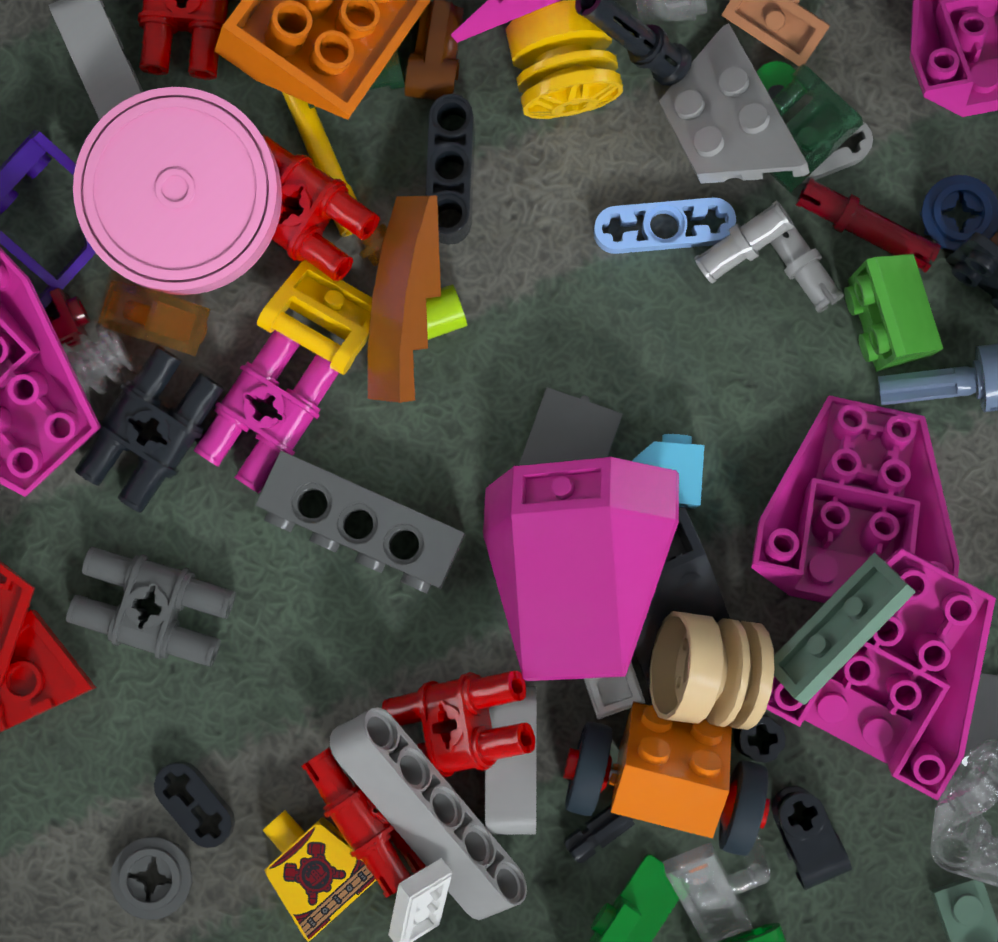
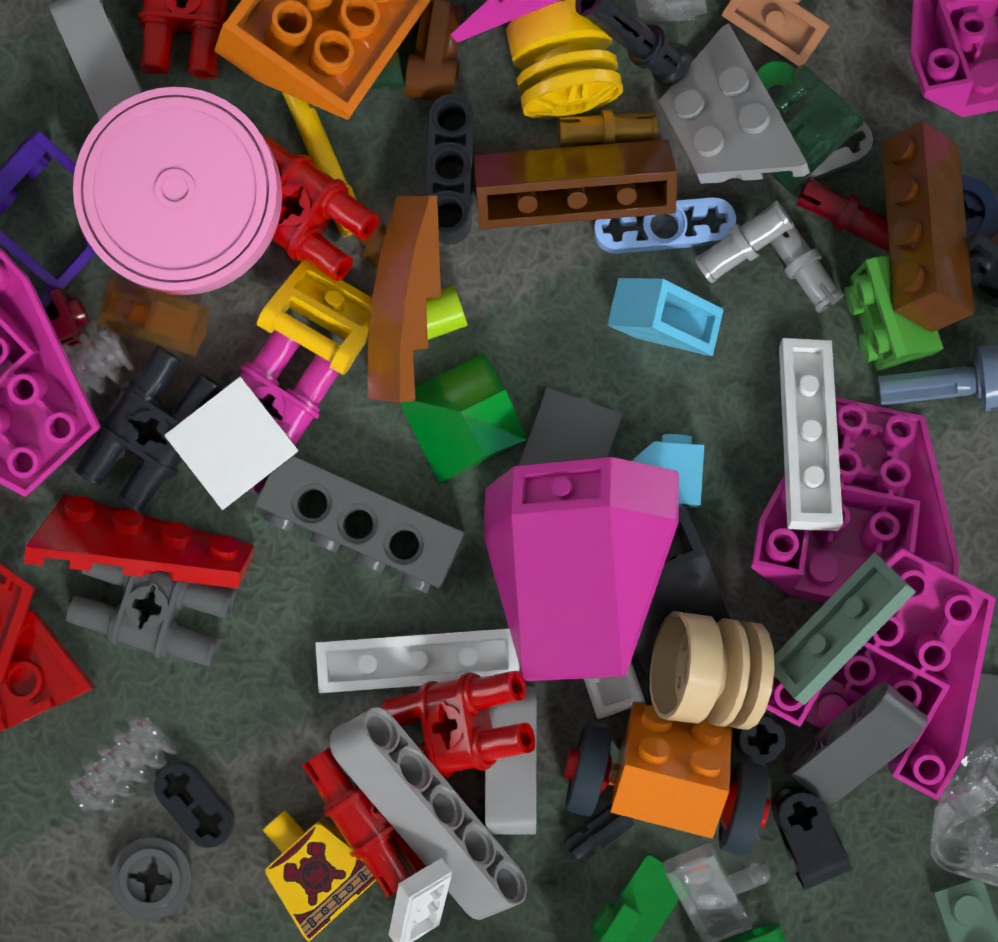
(120, 767): none -> clear piece
(139, 543): none -> red wing
(231, 443): none -> white sticker
(412, 659): none -> white plate
(463, 418): none -> green slope
(575, 184): none -> reddish brown brick
(606, 128): none -> pearl gold pin
(665, 315): none -> medium azure slope
(810, 435): none -> white plate
(857, 743): none -> dark grey beam
(927, 228): none -> reddish brown brick

